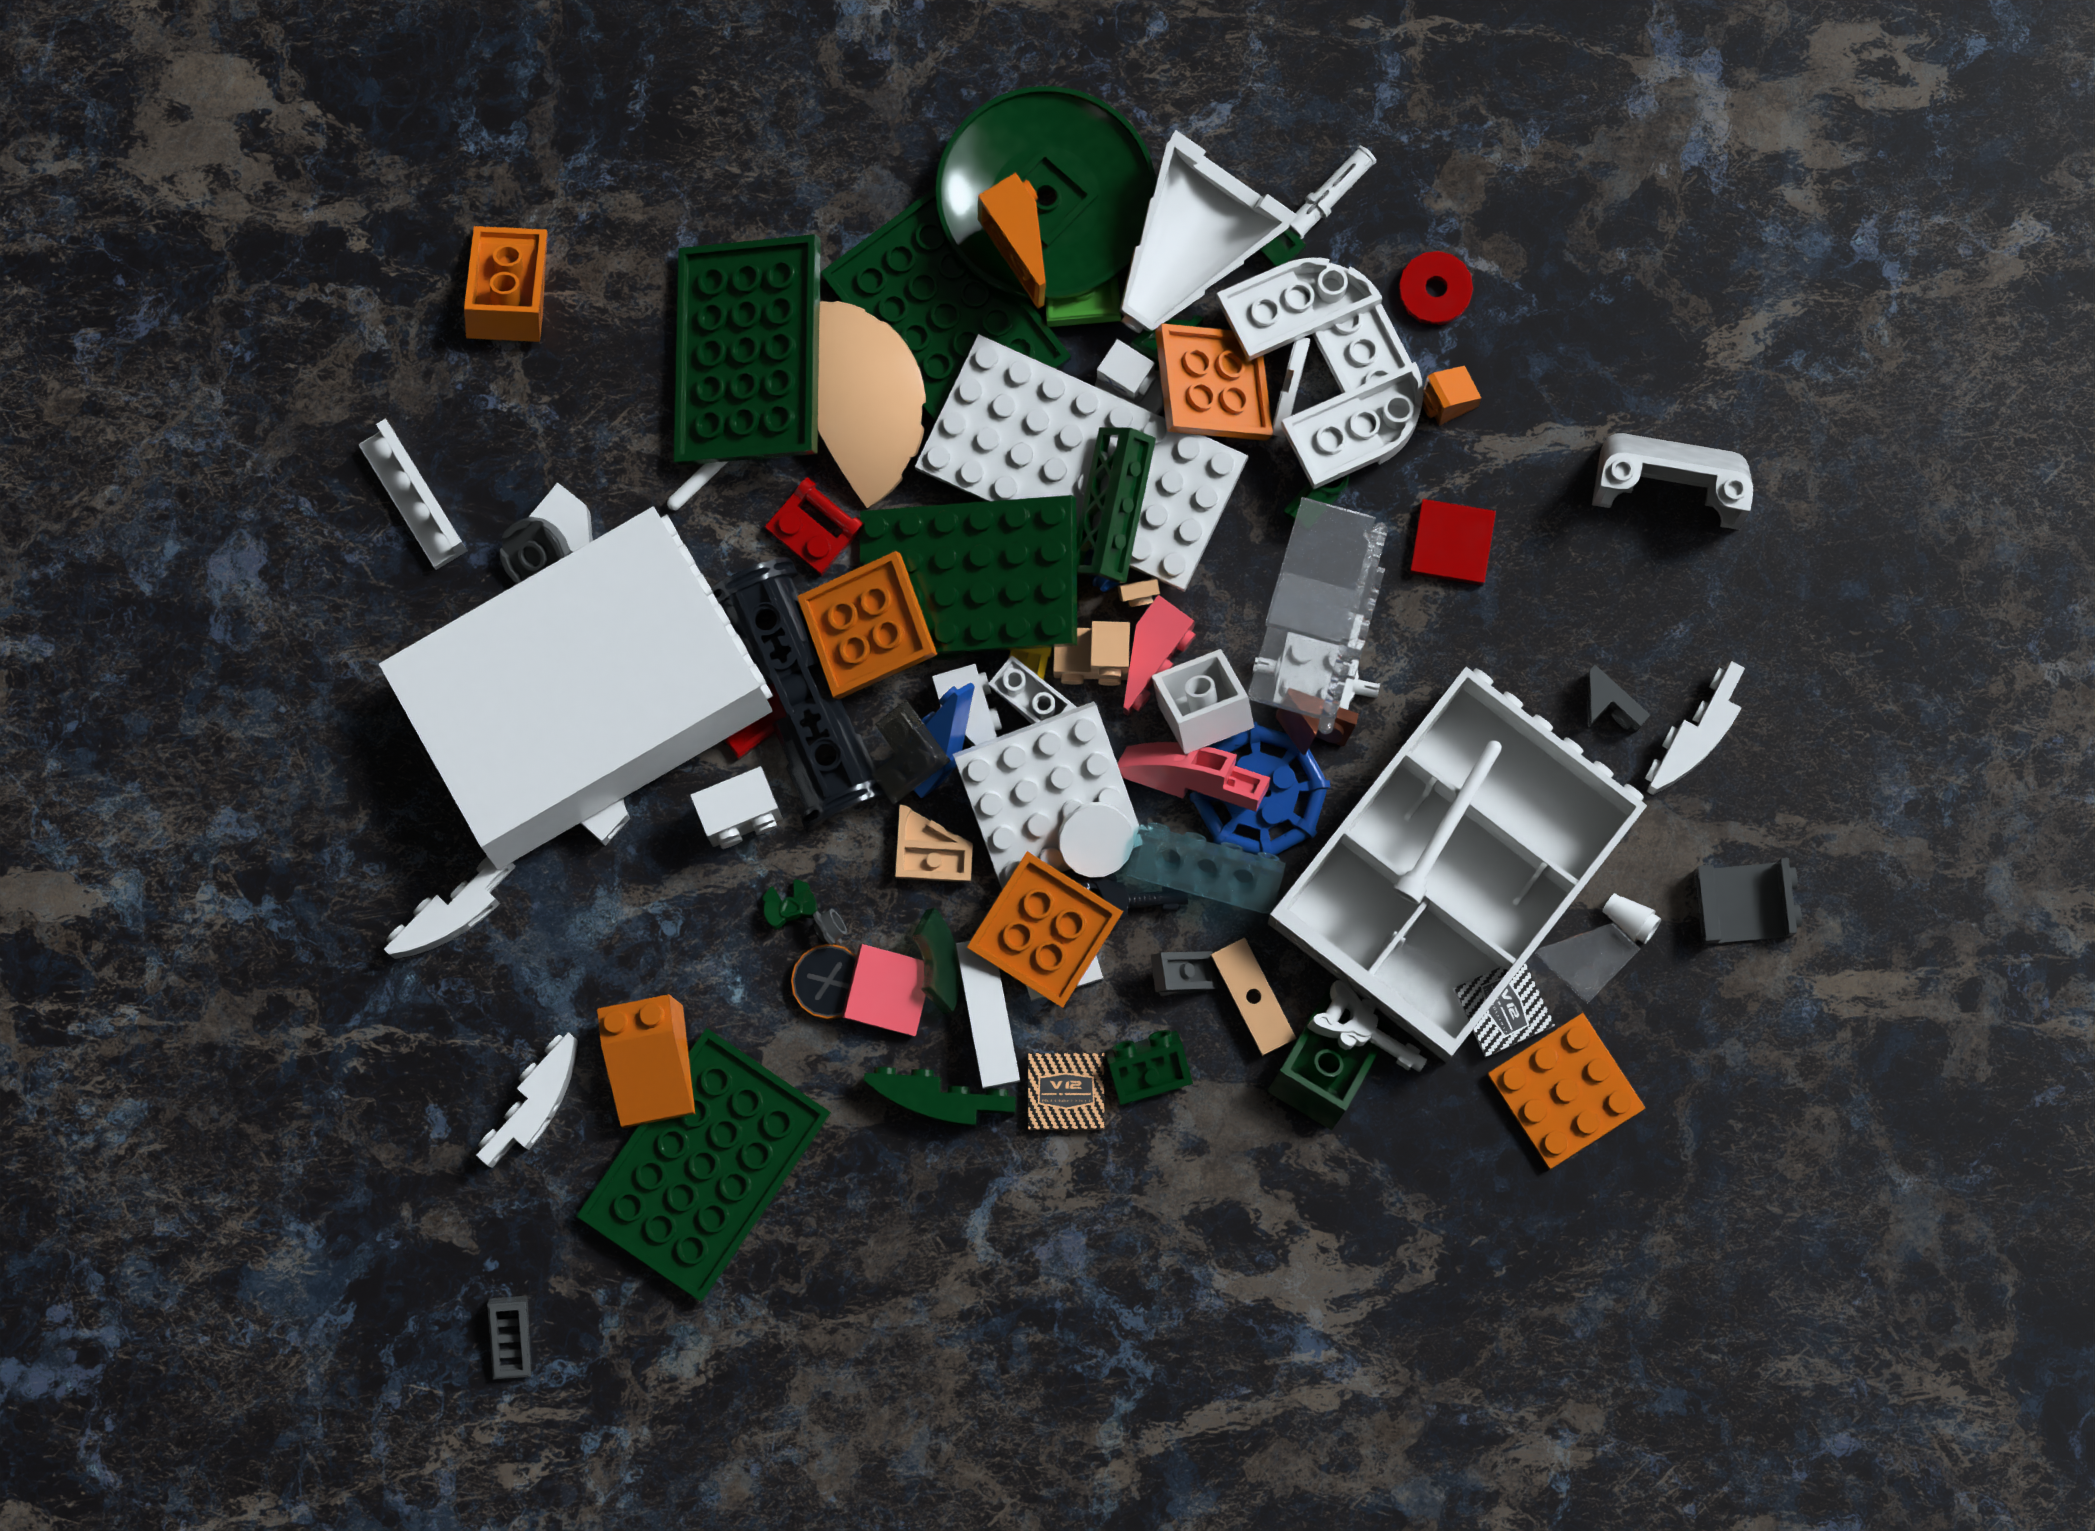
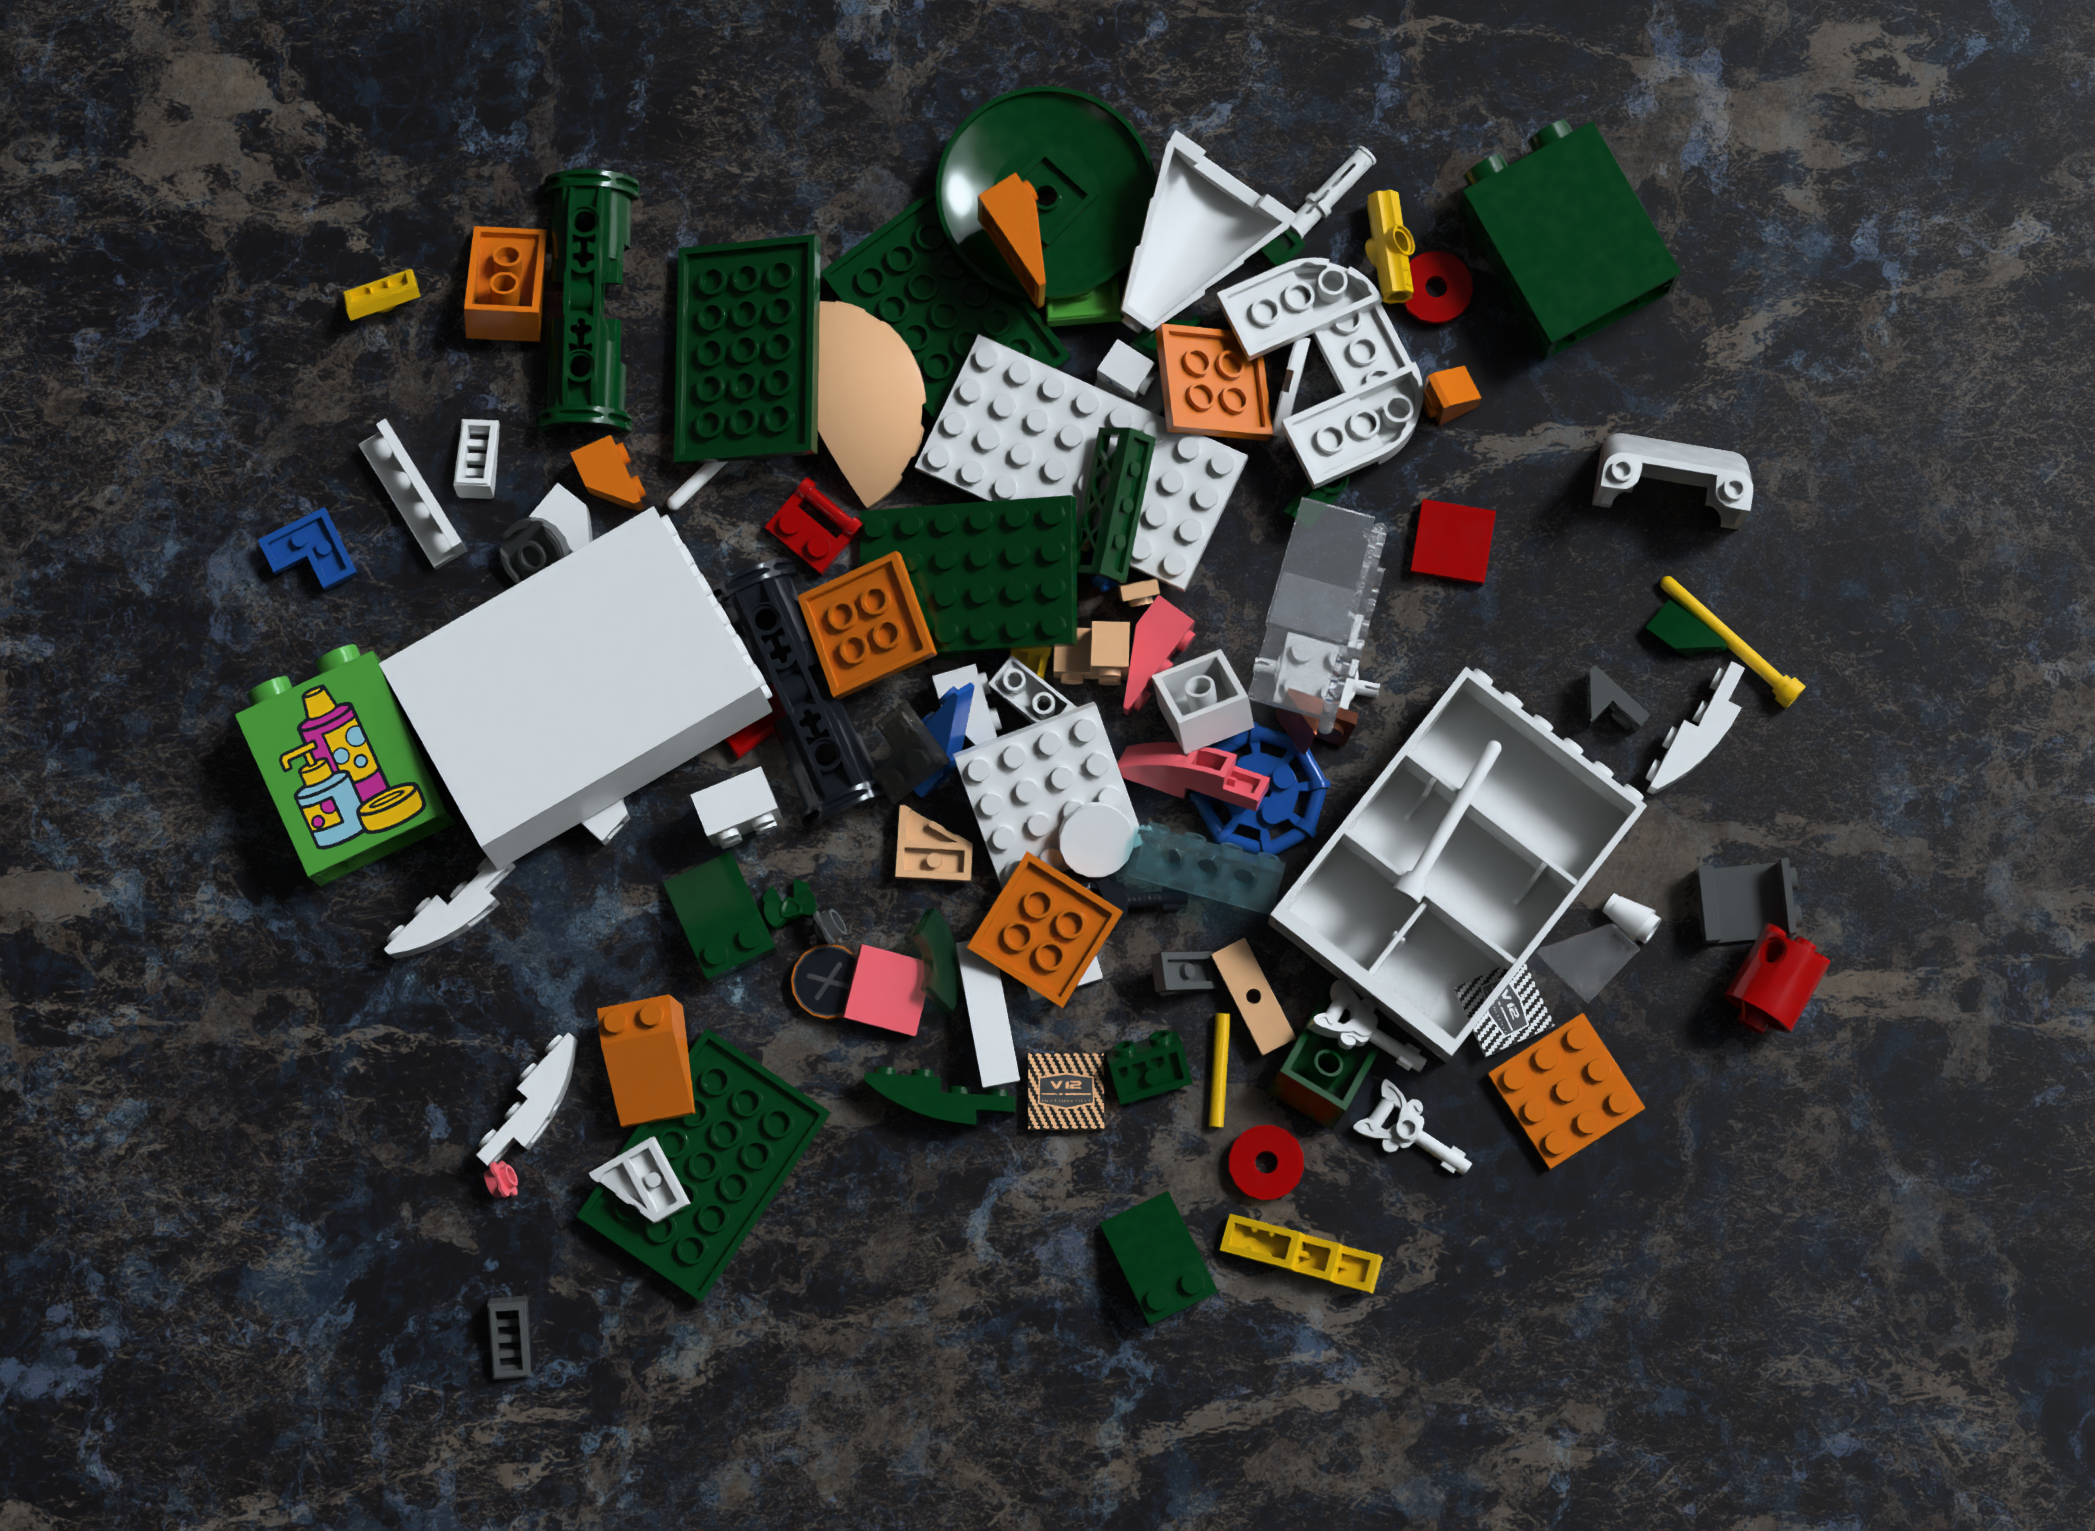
(312, 539): none -> blue plate
(343, 765): none -> brick
(381, 294): none -> yellow plate
(475, 481): none -> white slope
(501, 1180): none -> coral plate
(602, 392): none -> dark green piece
(606, 475): none -> orange slope
(644, 1180): none -> white wing
(720, 917): none -> dark green slope
(1159, 1258): none -> dark green slope
(1219, 1070): none -> yellow bar
(1266, 1185): none -> red tile
(1301, 1253): none -> yellow slope
(1390, 246): none -> yellow piece
(1407, 1129): none -> white piece
(1566, 236): none -> dark green brick
(1683, 632): none -> dark green slope
(1776, 981): none -> red cylinder
(1783, 687): none -> yellow piece

